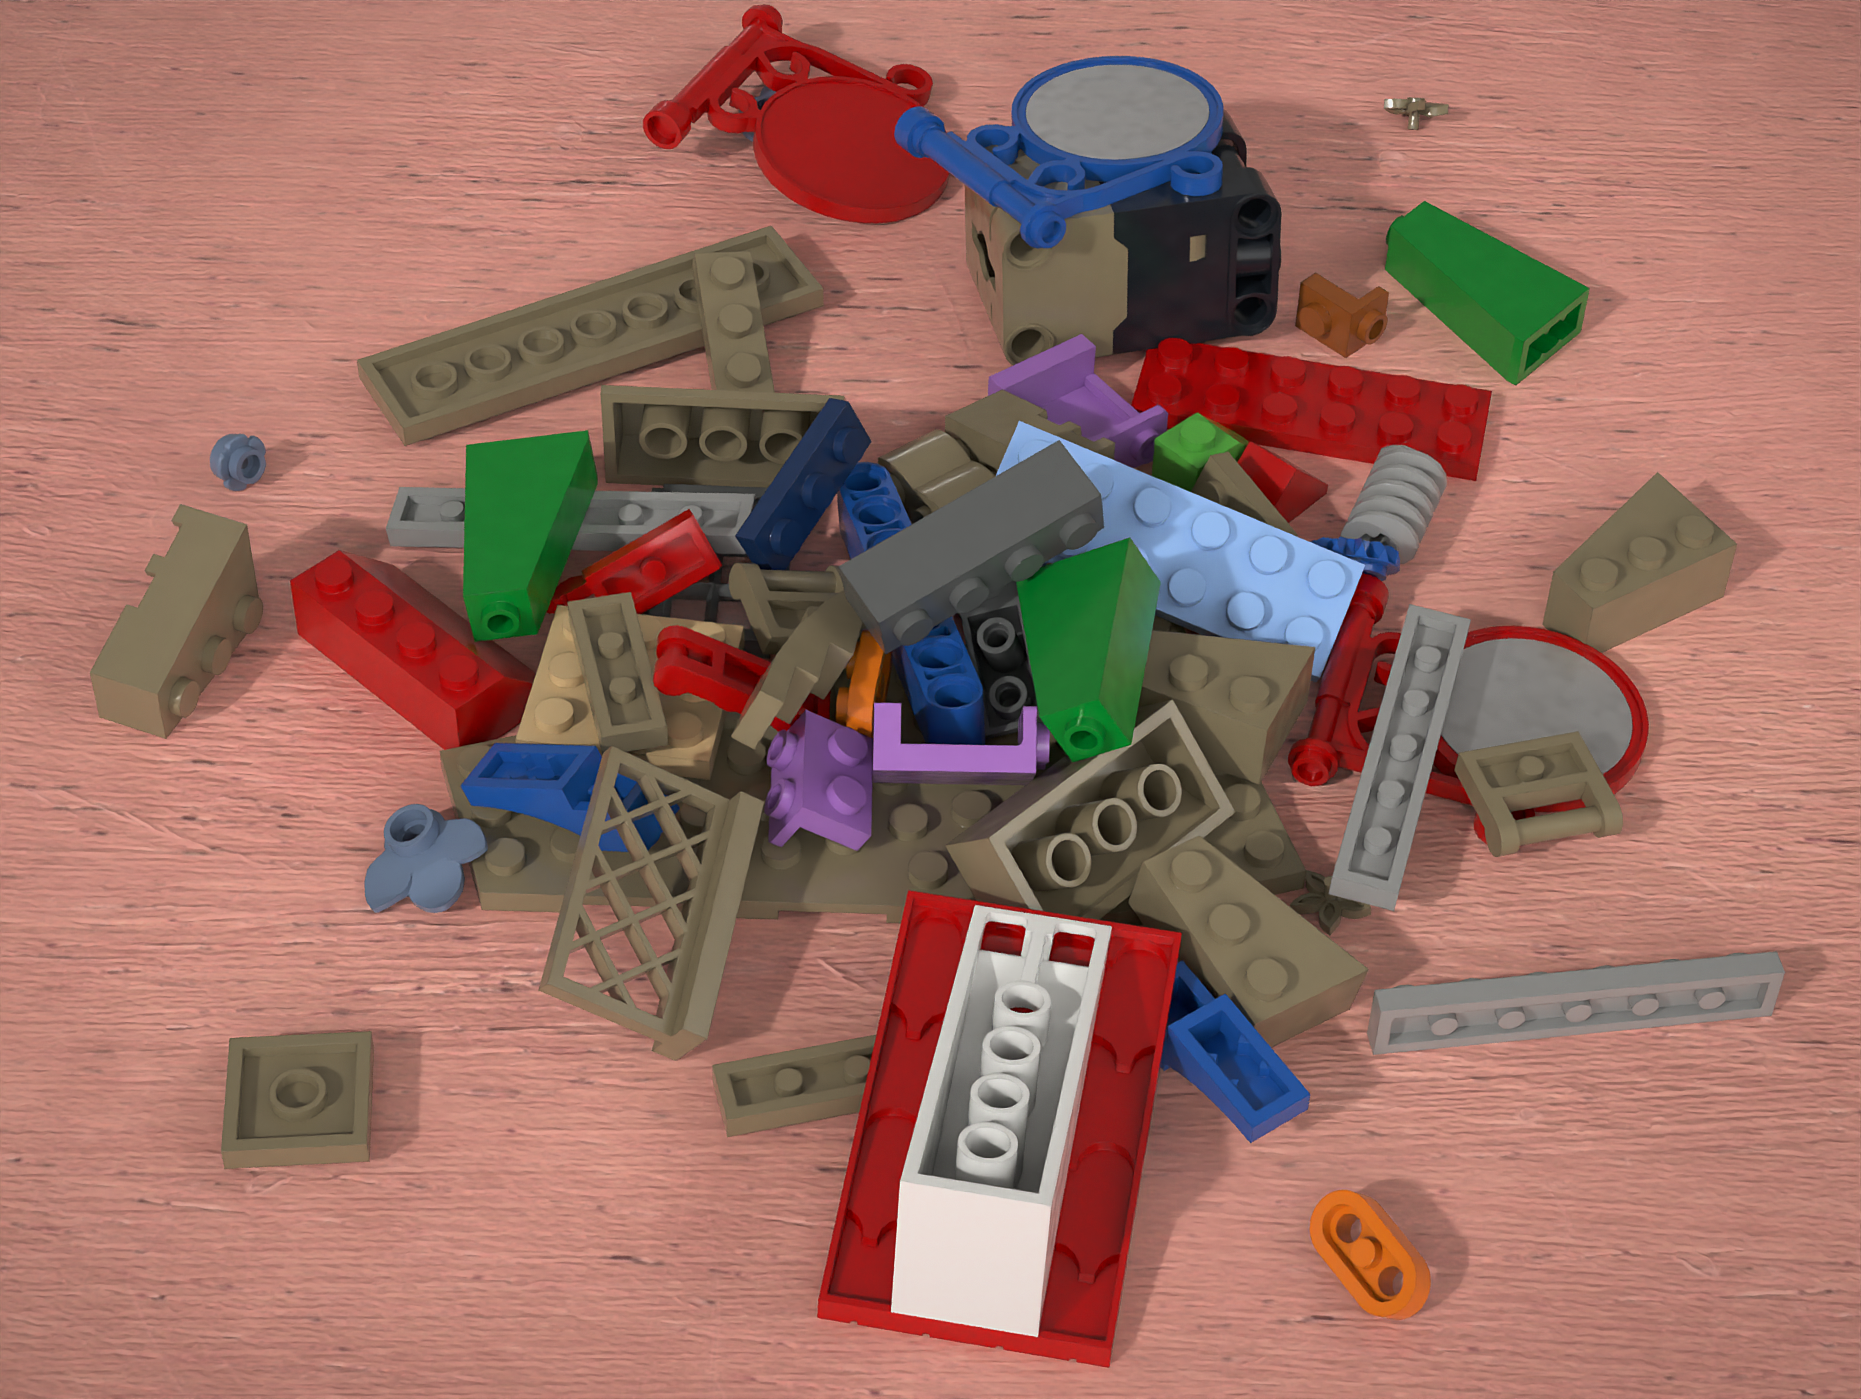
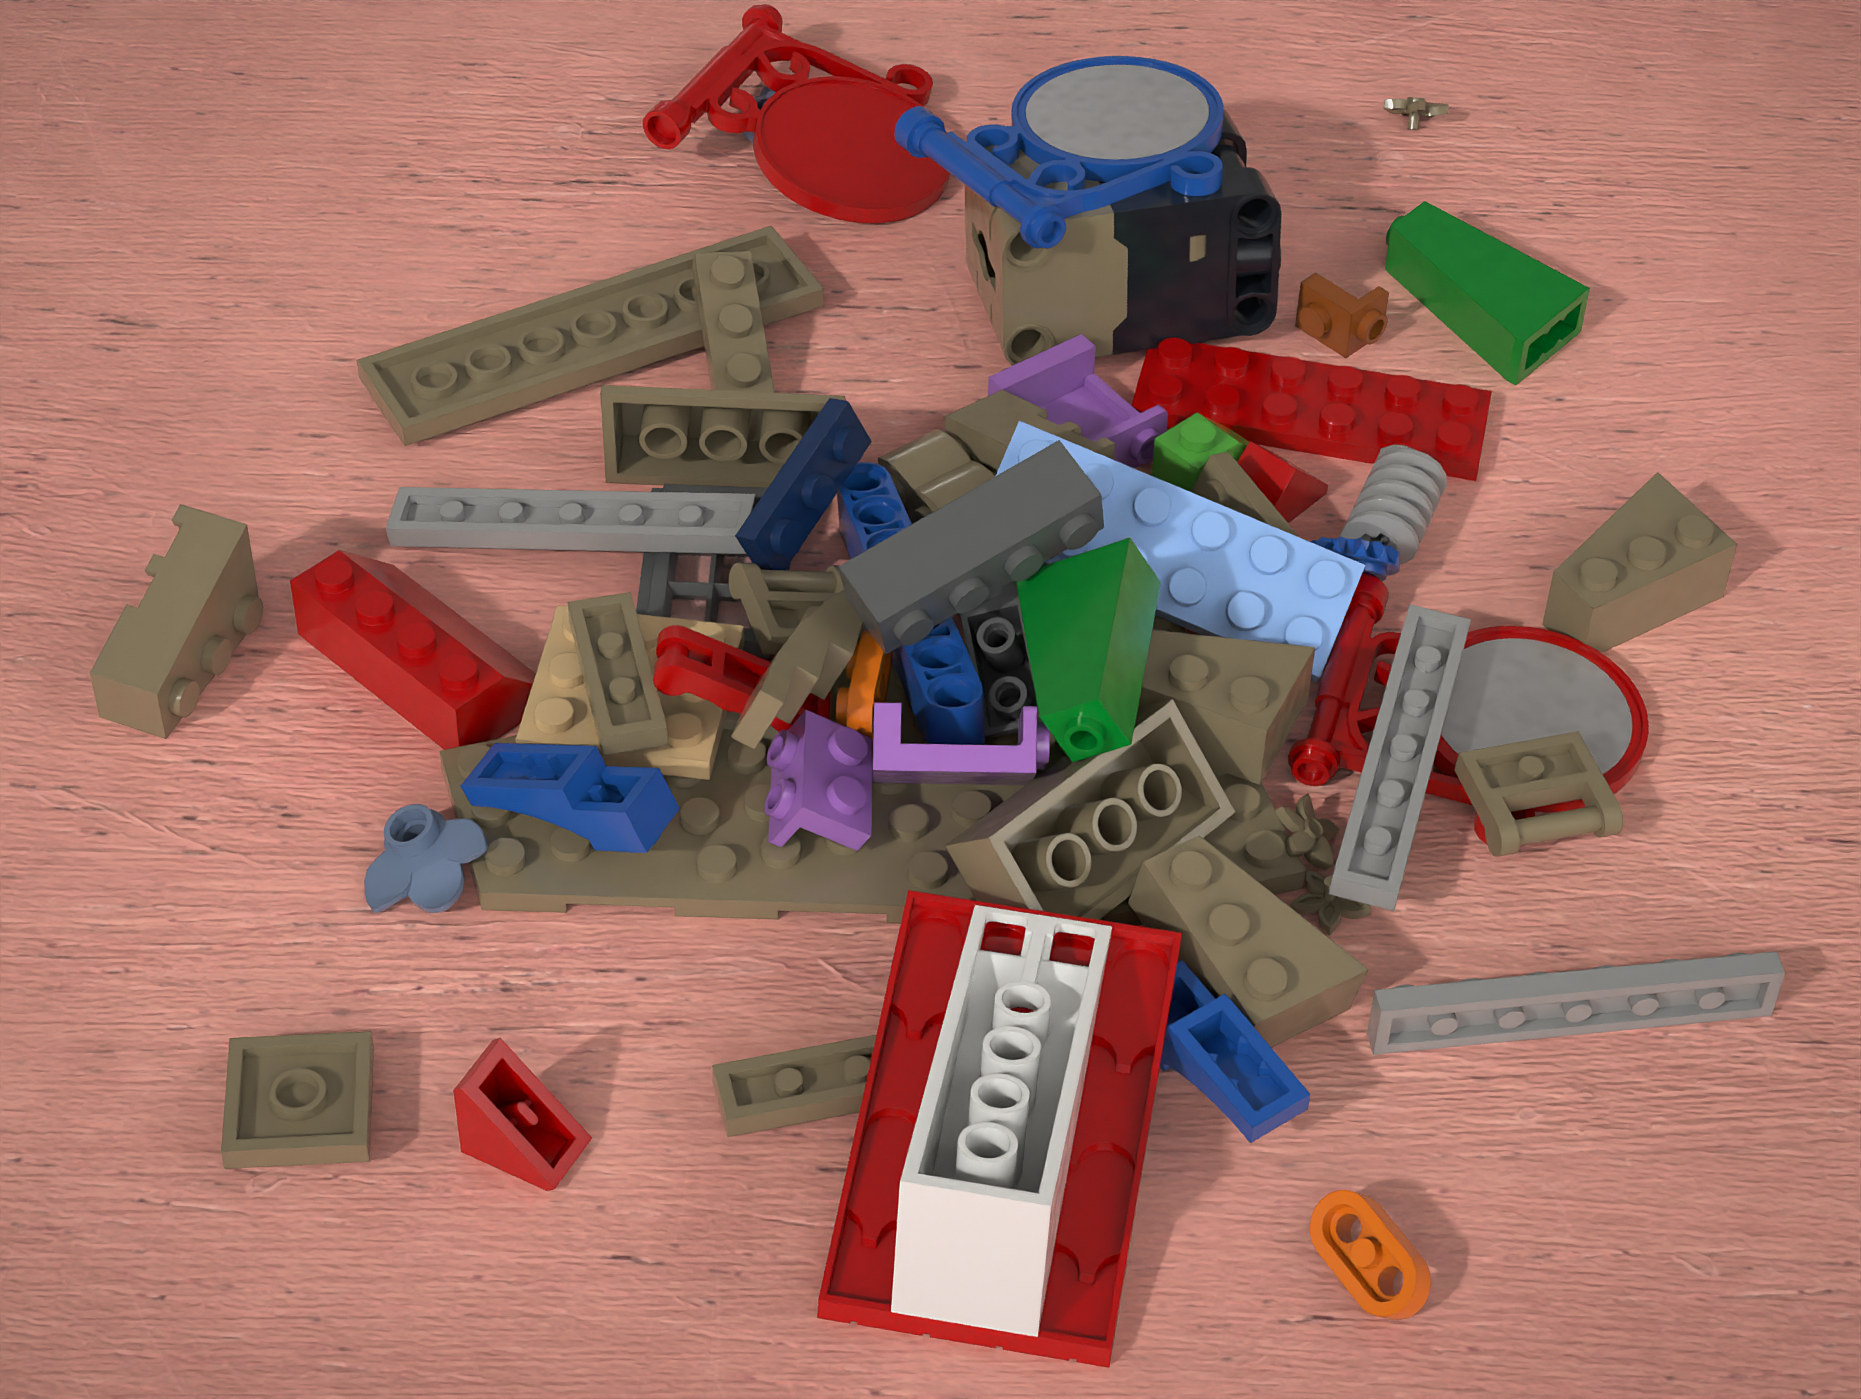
(238, 460): sand blue plate -> none
(515, 1120): none -> red slope
(520, 527): green slope -> none
(648, 567): red hinge -> none
(701, 930): dark tan fence -> none
(1309, 834): none -> dark tan plant

